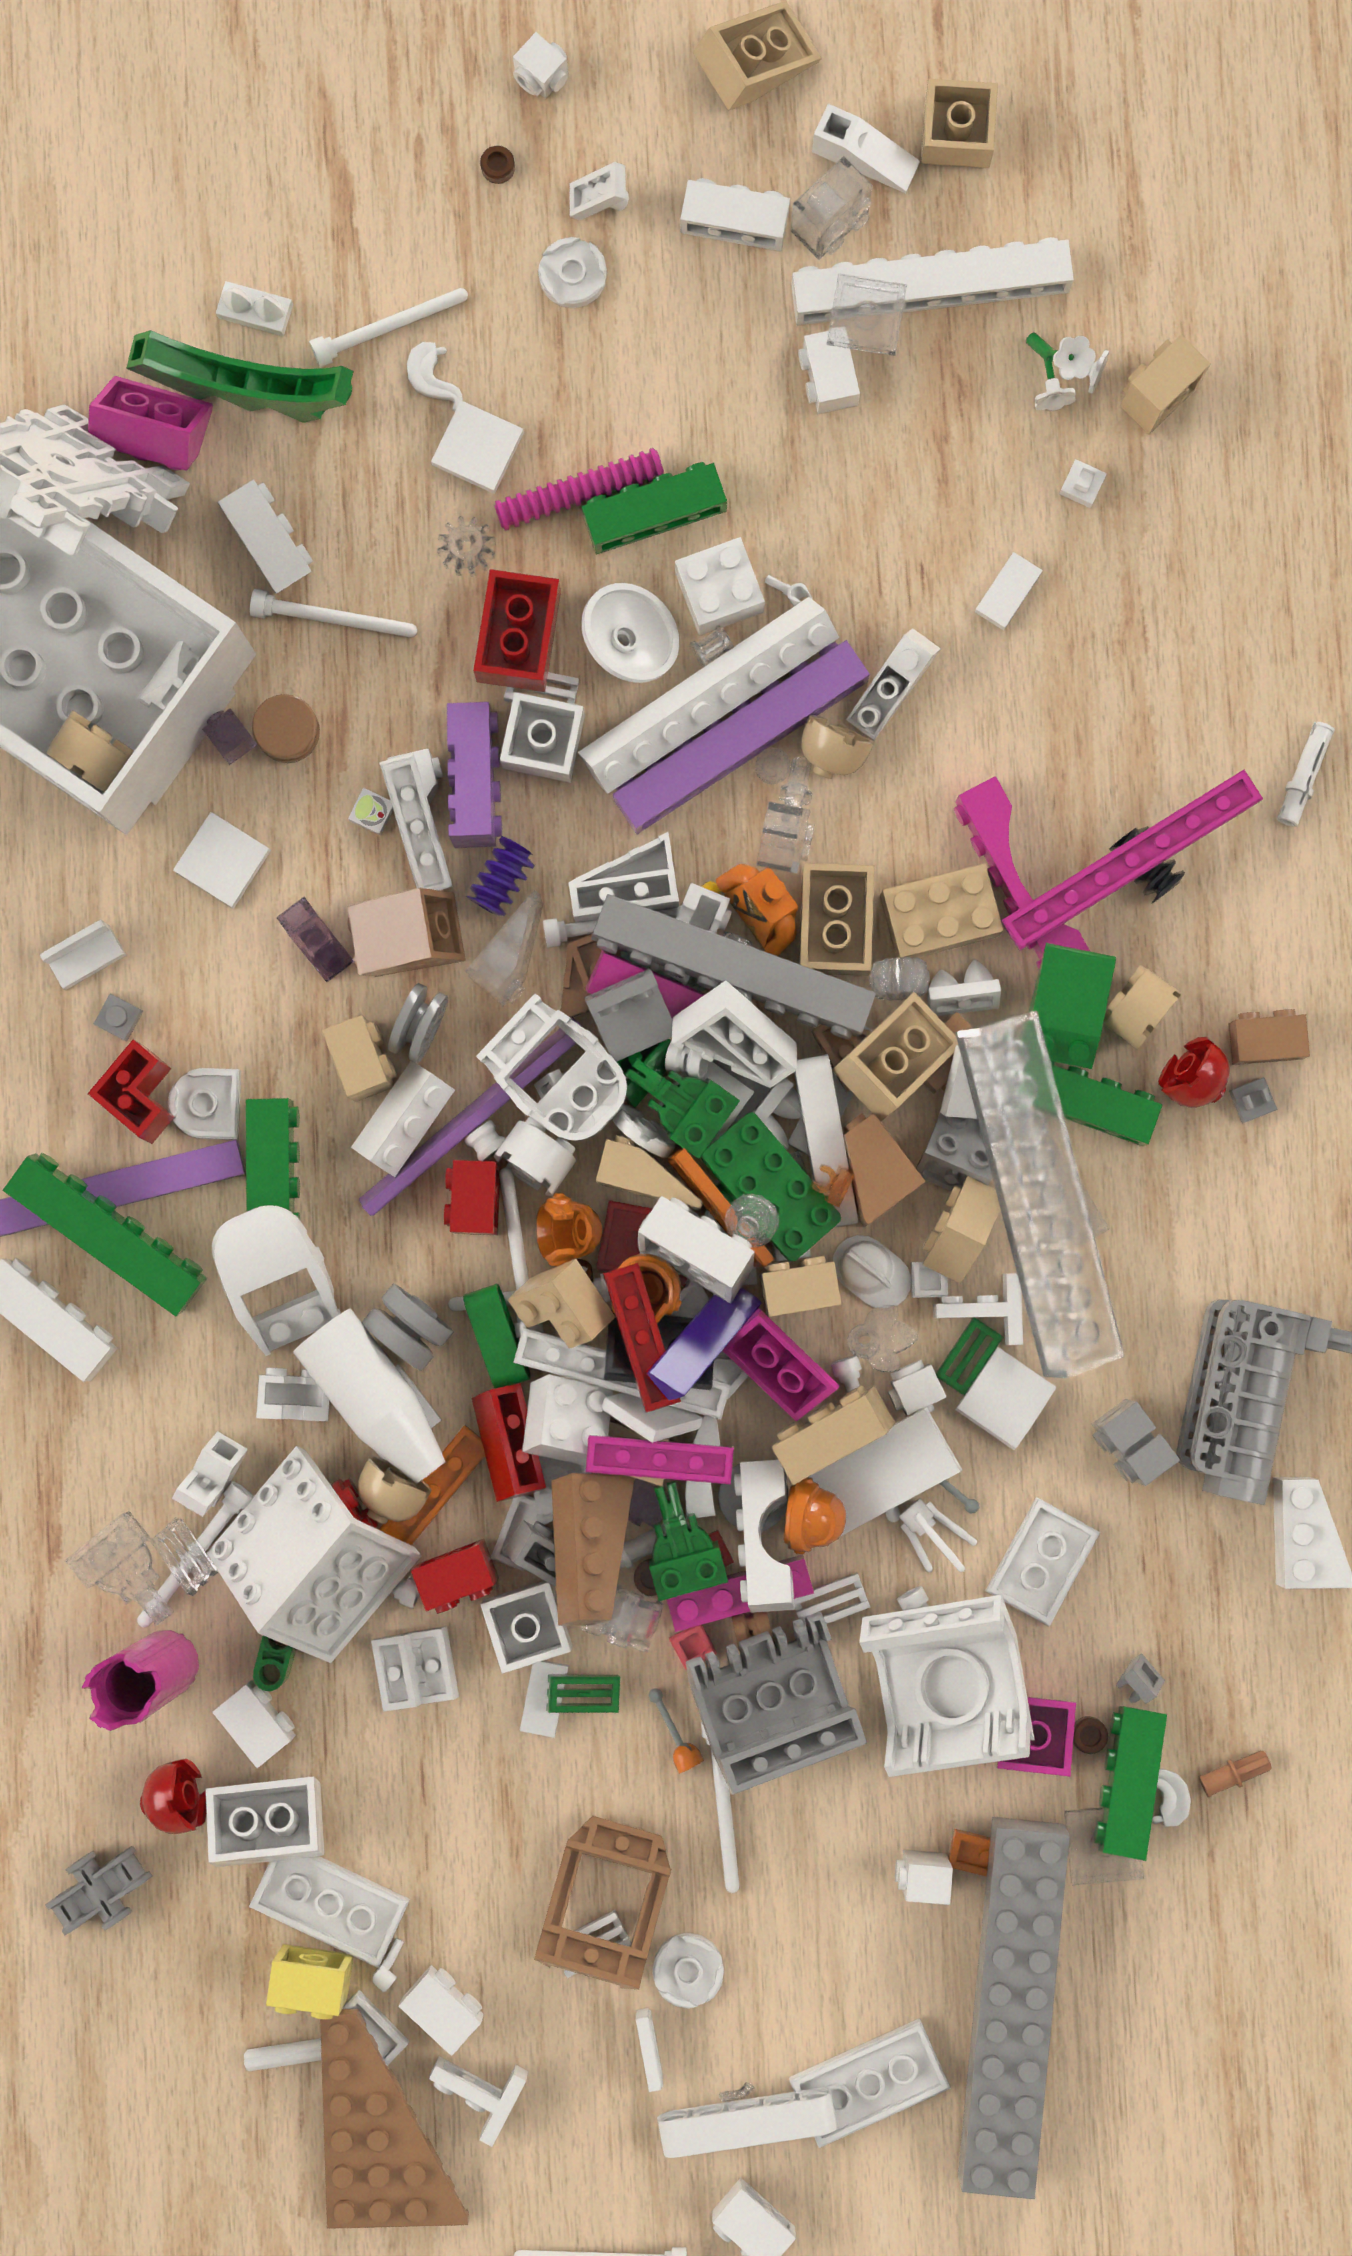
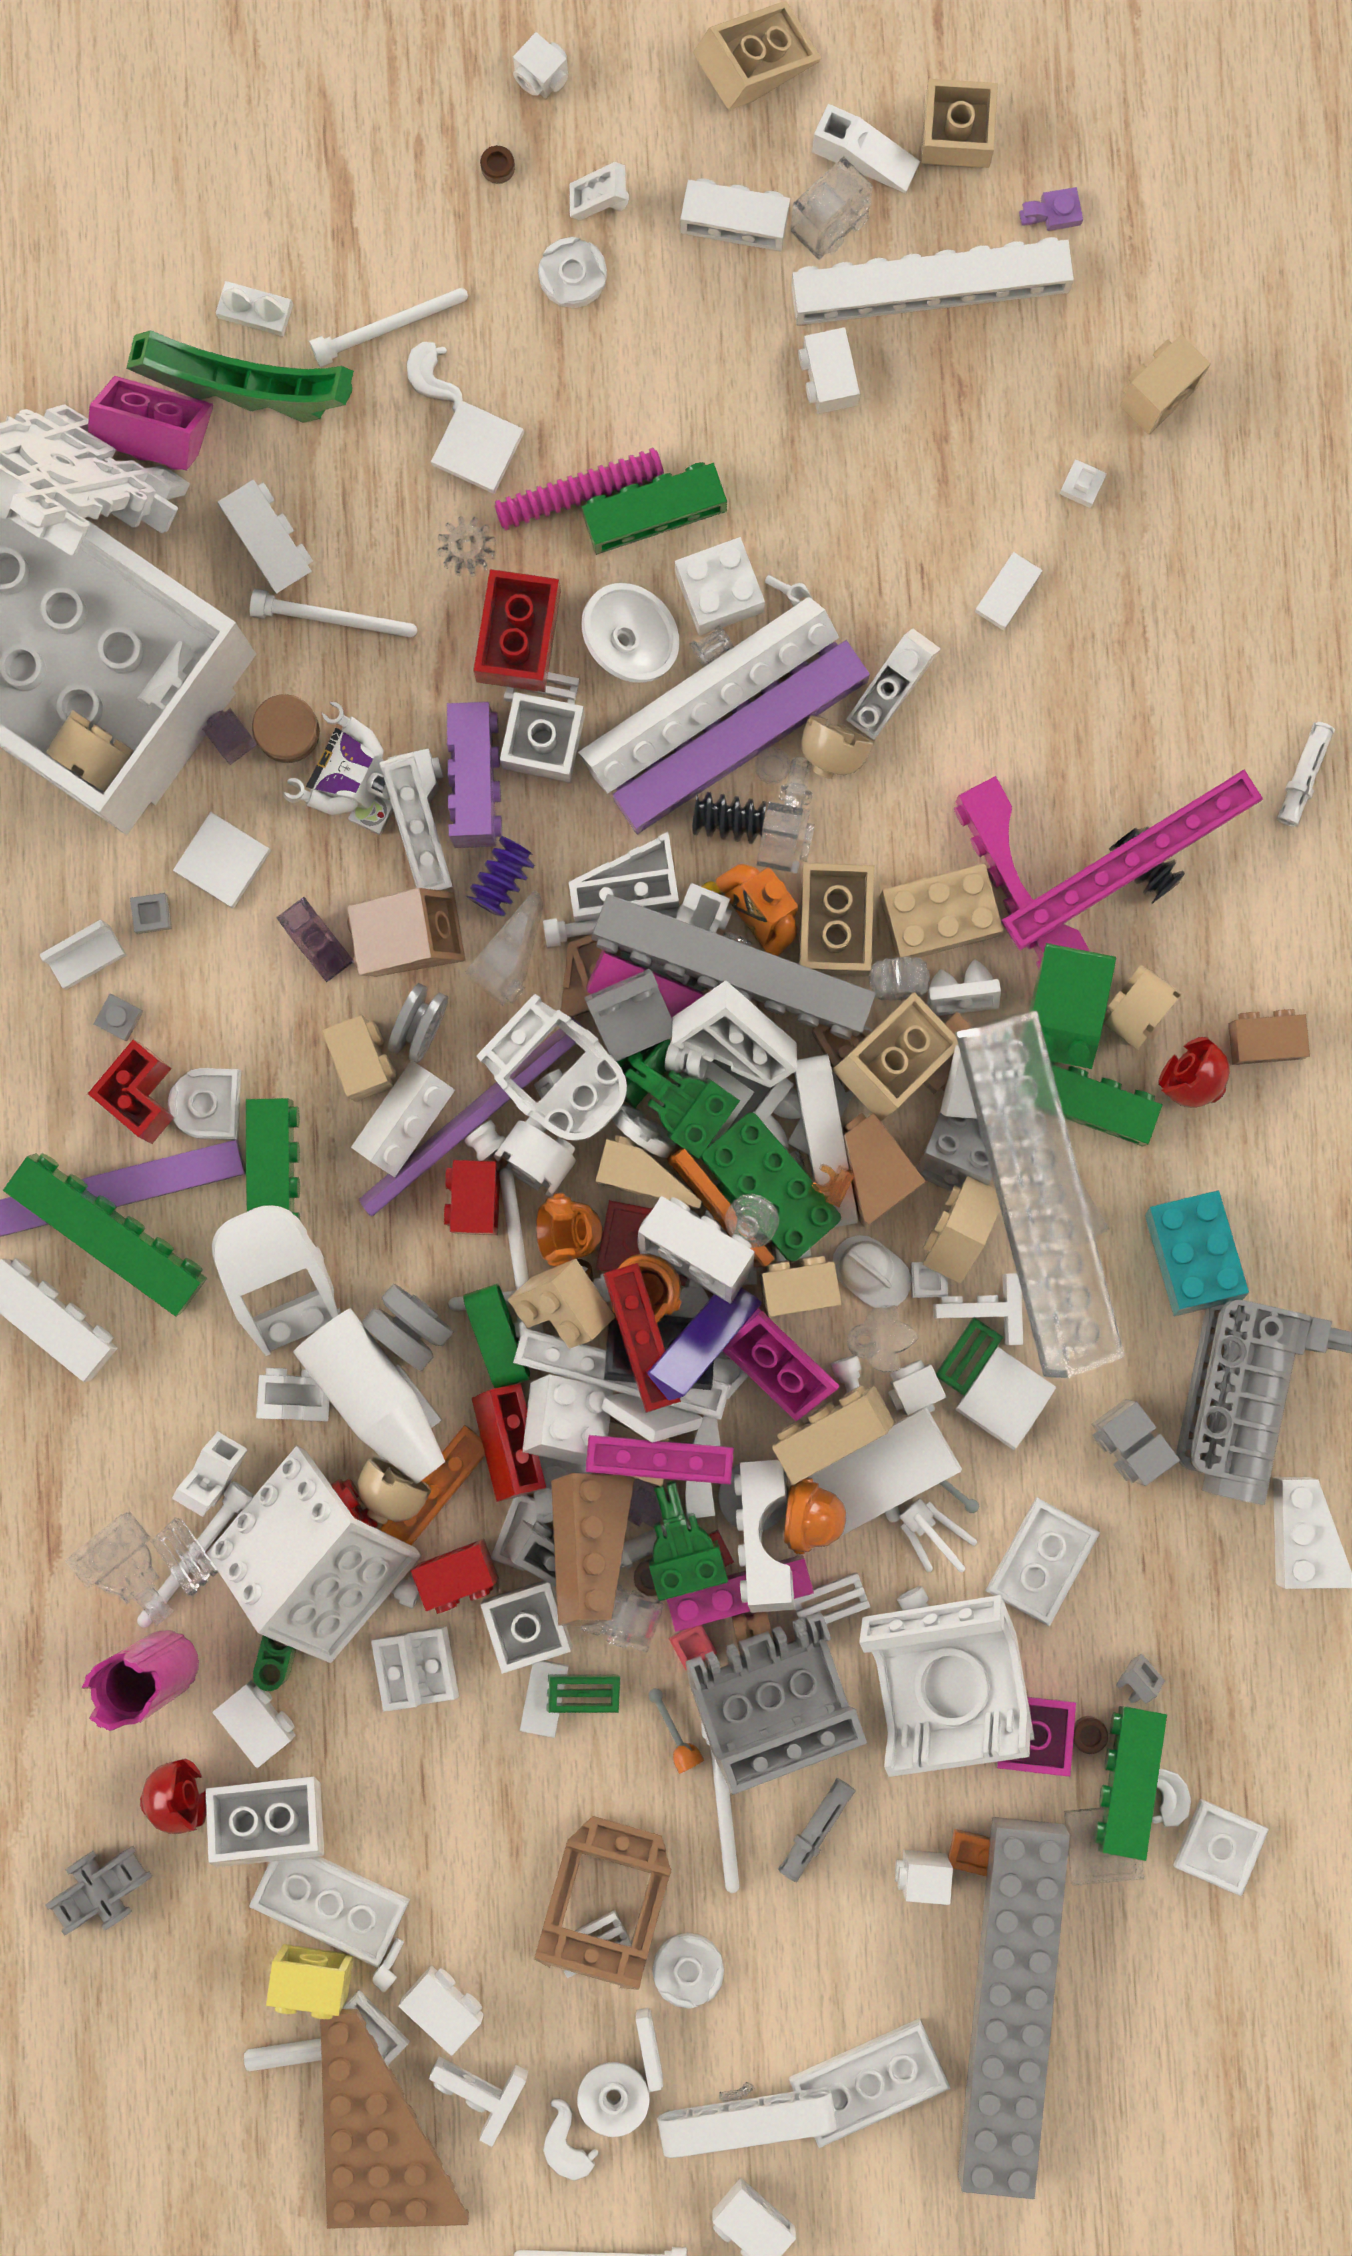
(150, 913): none -> light grey plate
(346, 772): none -> white torso
(559, 2154): none -> white piece
(608, 2116): none -> white dish
(728, 817): none -> black piece
(811, 1838): none -> light grey pin
(866, 314): clear tile -> none
(1057, 208): none -> medium lavender plate
(1073, 360): white plant -> none
(1196, 1253): none -> teal brick
(1220, 1847): none -> white tile
(1235, 1773): nougat axle -> none
(1253, 1100): light grey tile -> none

